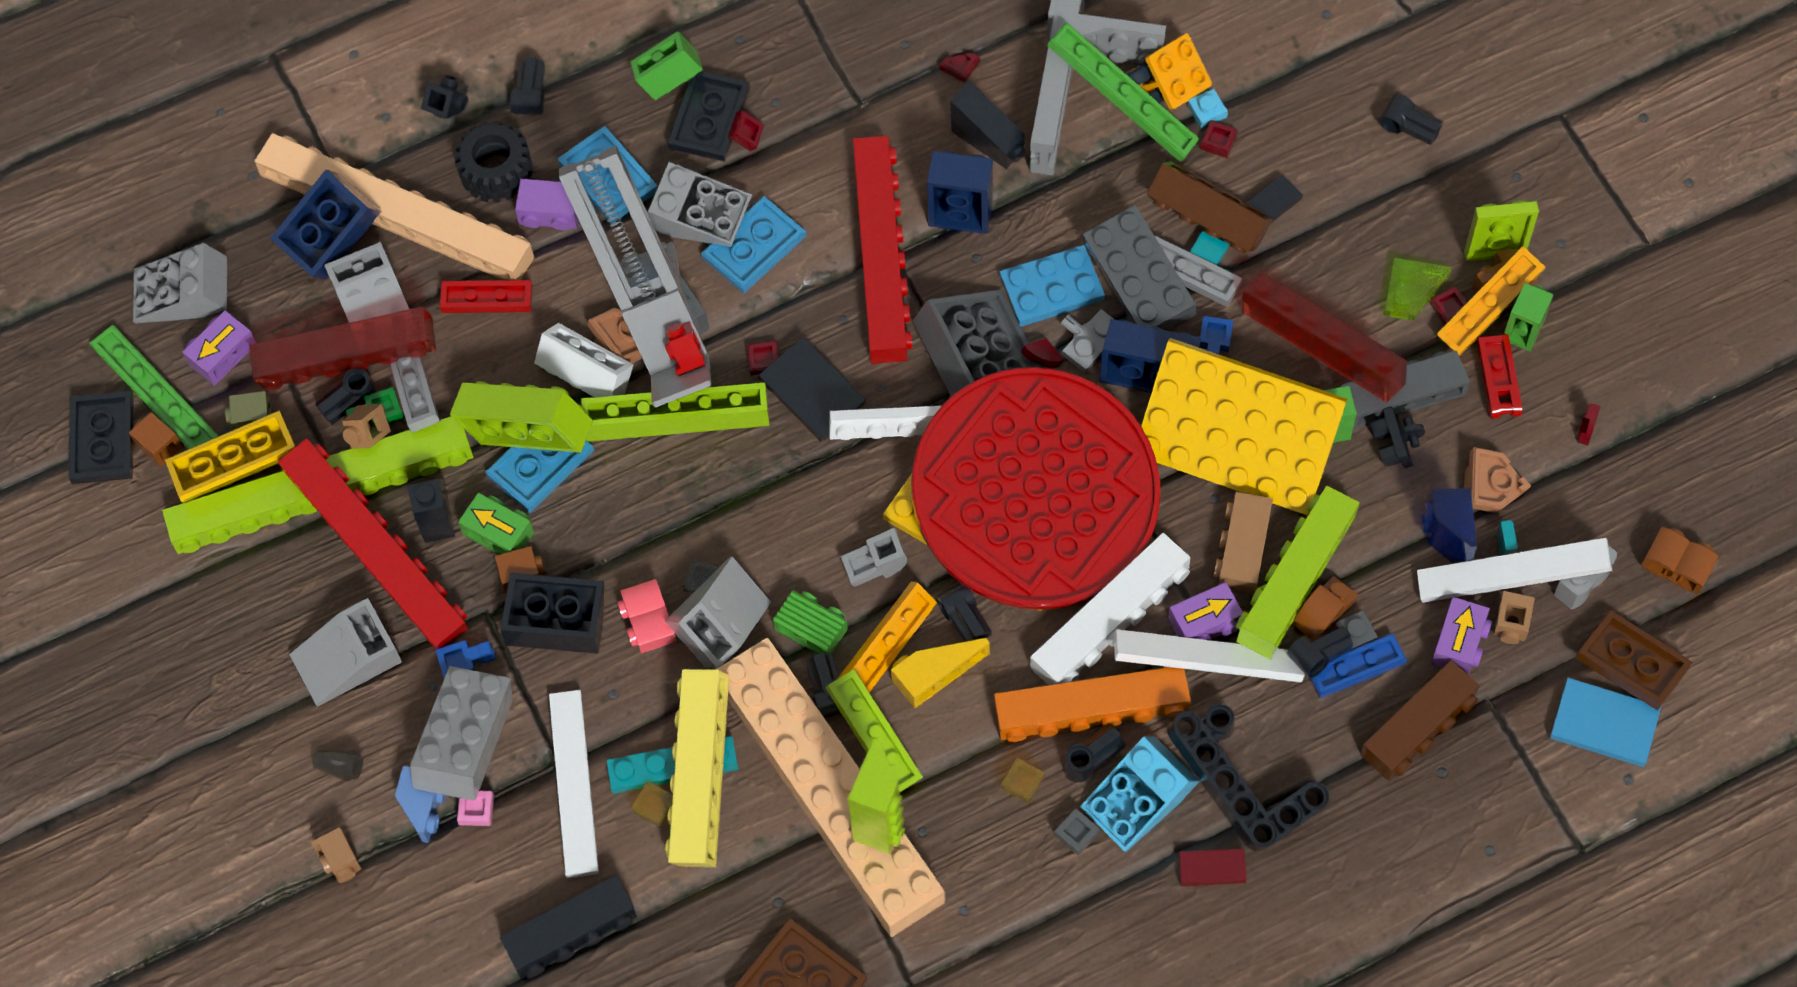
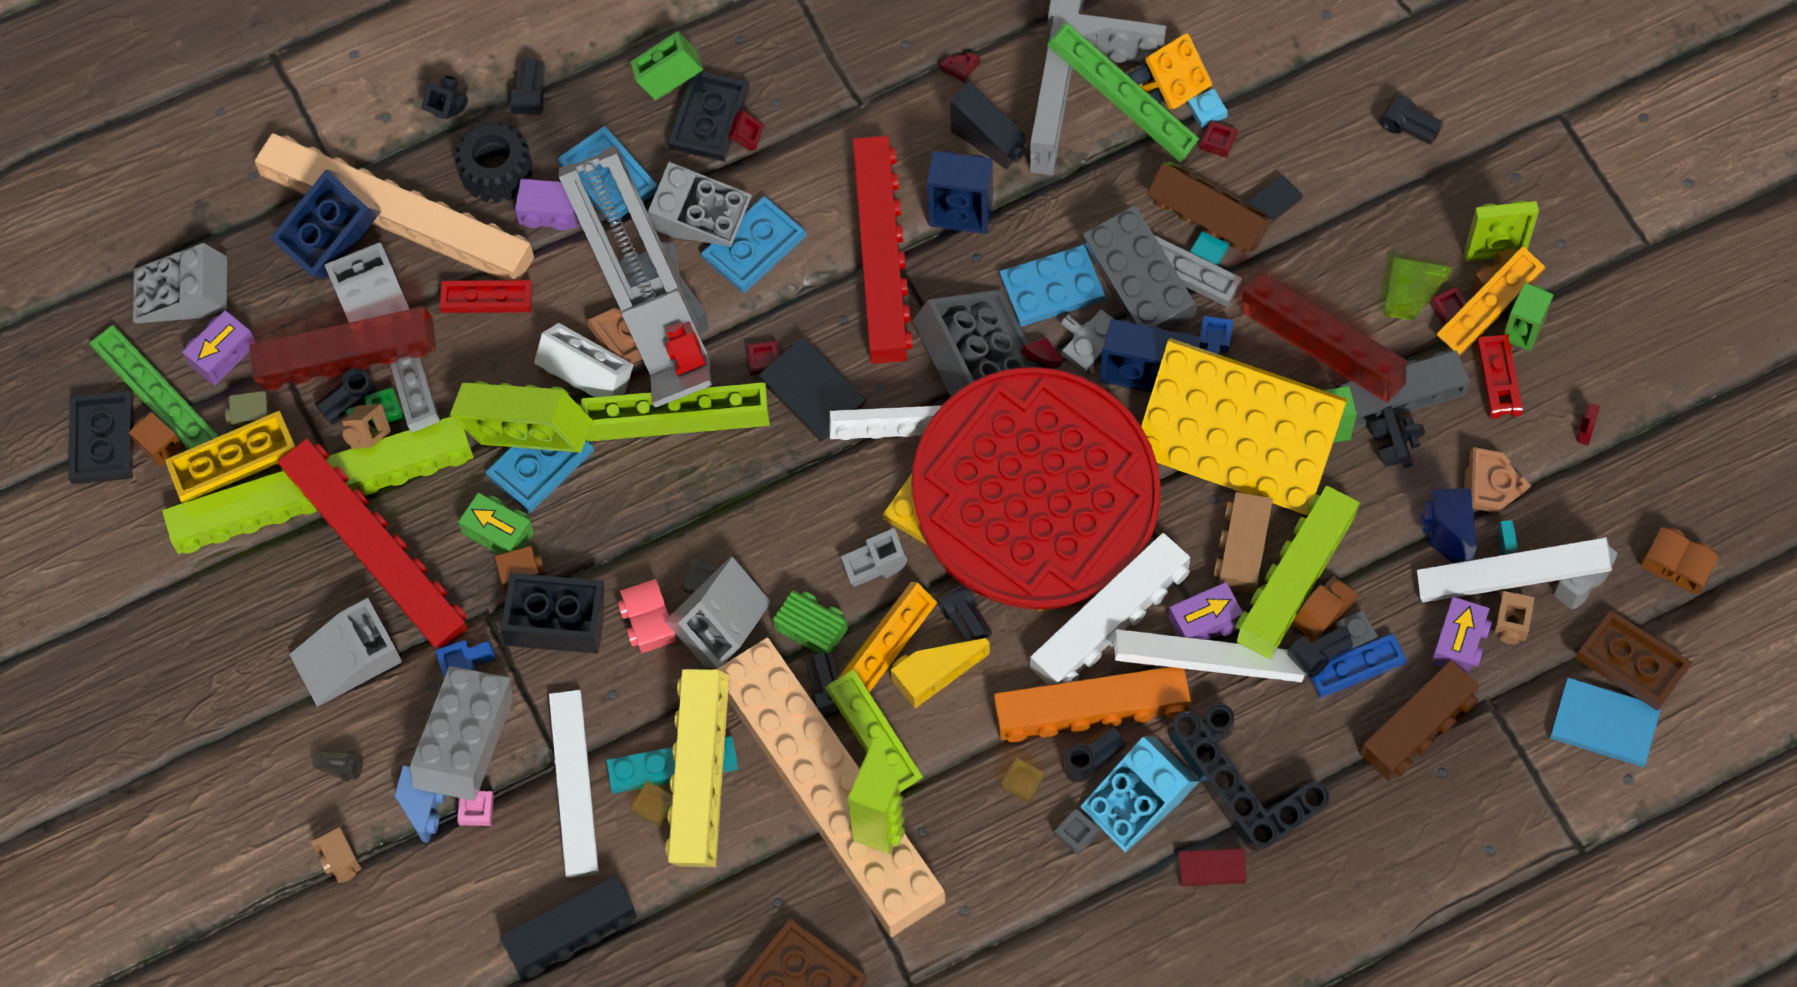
(432, 510): black slope -> none

